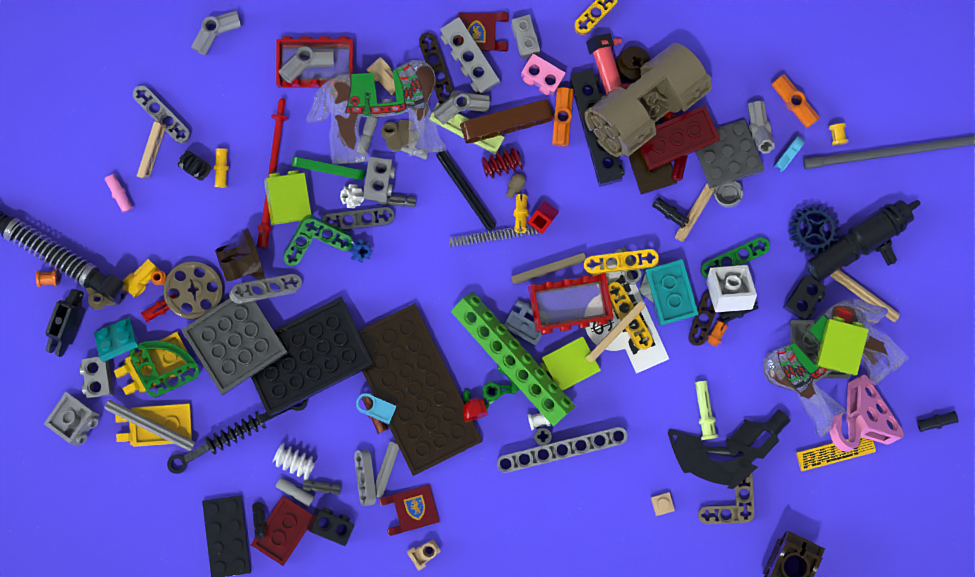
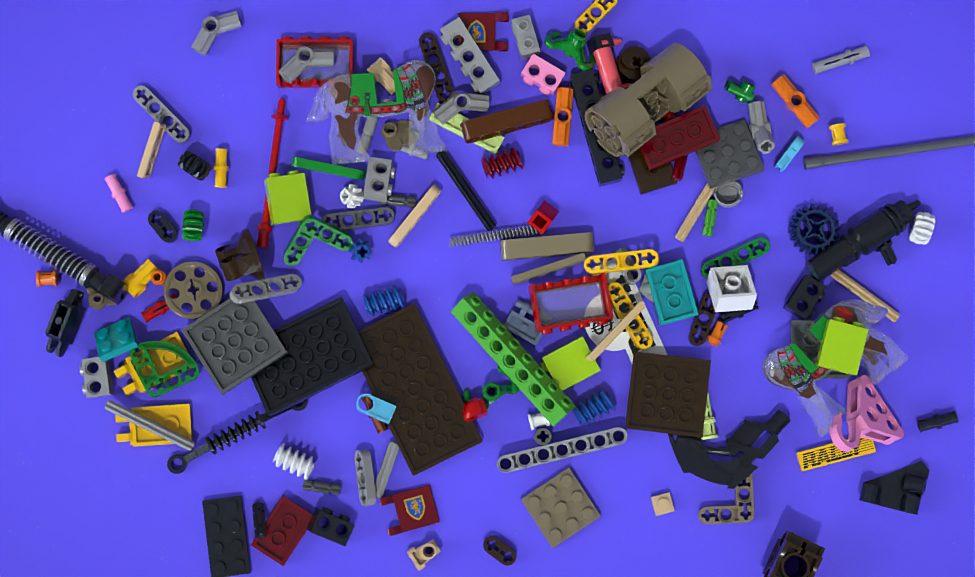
(72, 420): light grey plate -> none
(159, 229): none -> black beam
(193, 225): none -> green gear
(292, 490): light grey piece -> none
(383, 300): none -> blue piece
(415, 216): none -> tan beam
(496, 554): none -> dark brown beam
(515, 185): dark tan cylinder -> none
(521, 213): yellow pin -> none
(547, 246): none -> dark tan beam
(560, 507): none -> dark tan plate
(572, 47): none -> green piece
(593, 407): none -> blue piece
(668, 394): none -> dark brown plate
(670, 212): black pin -> none
(710, 218): none -> bright green axle
(743, 91): none -> green plate
(860, 53): none -> light grey pin
(898, 489): none -> black panel
(922, 228): none -> white gear

